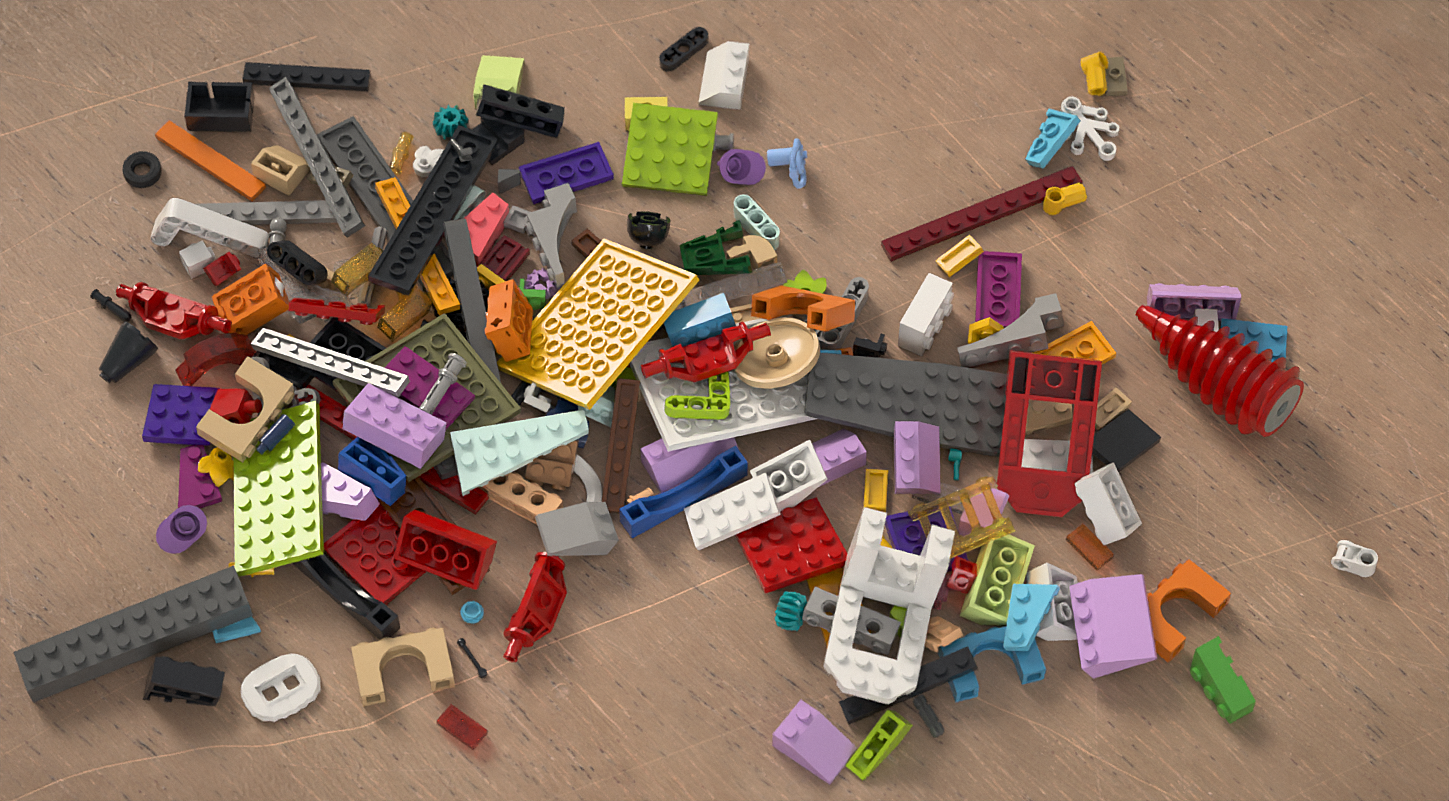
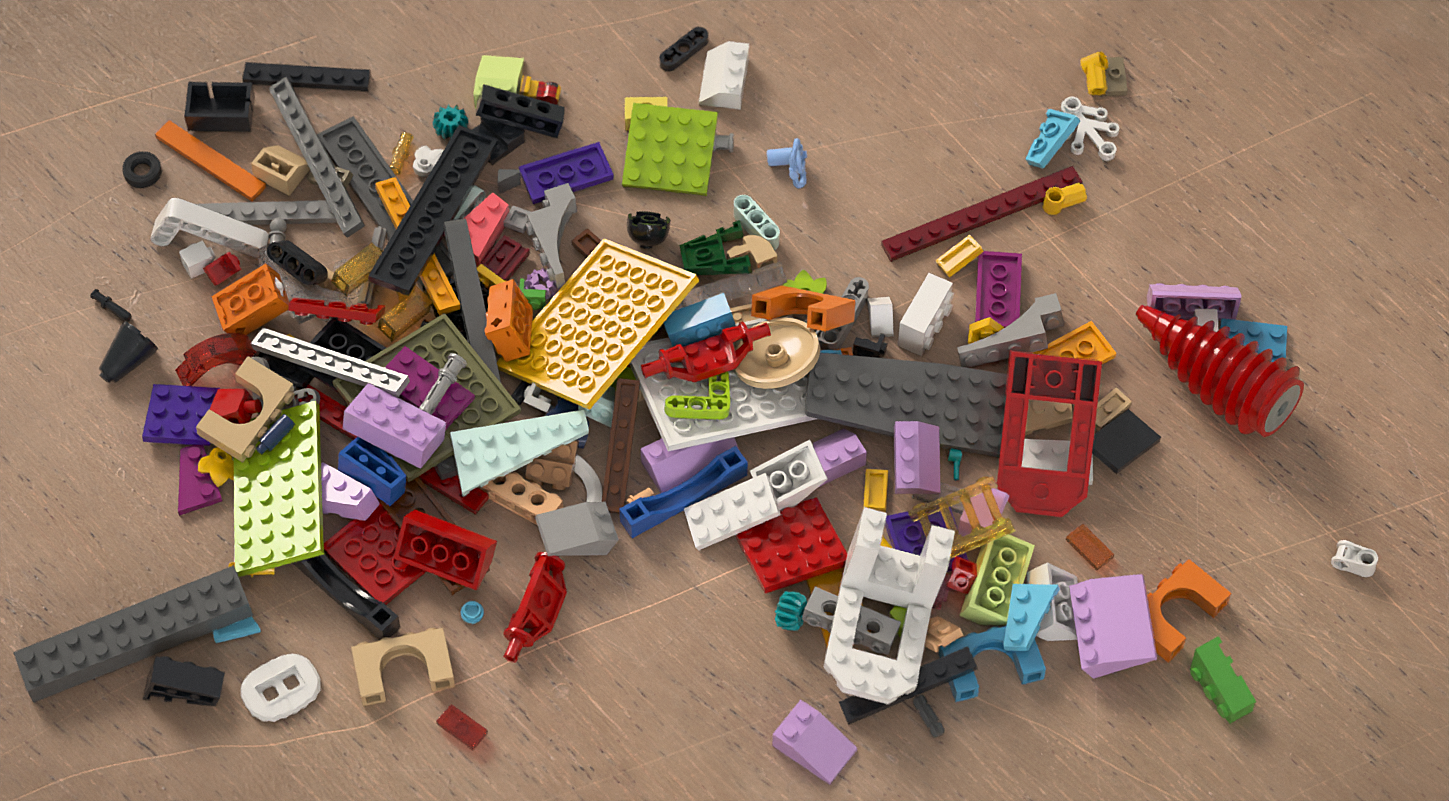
(172, 313): red plate -> none
(181, 529): medium lavender piece -> none
(464, 154): dark grey hand -> none
(482, 672): black hinge -> none
(540, 90): none -> leg
(742, 166): medium lavender piece -> none
(879, 743): lime slope -> none
(880, 316): none -> white slope
(1108, 504): white slope -> none

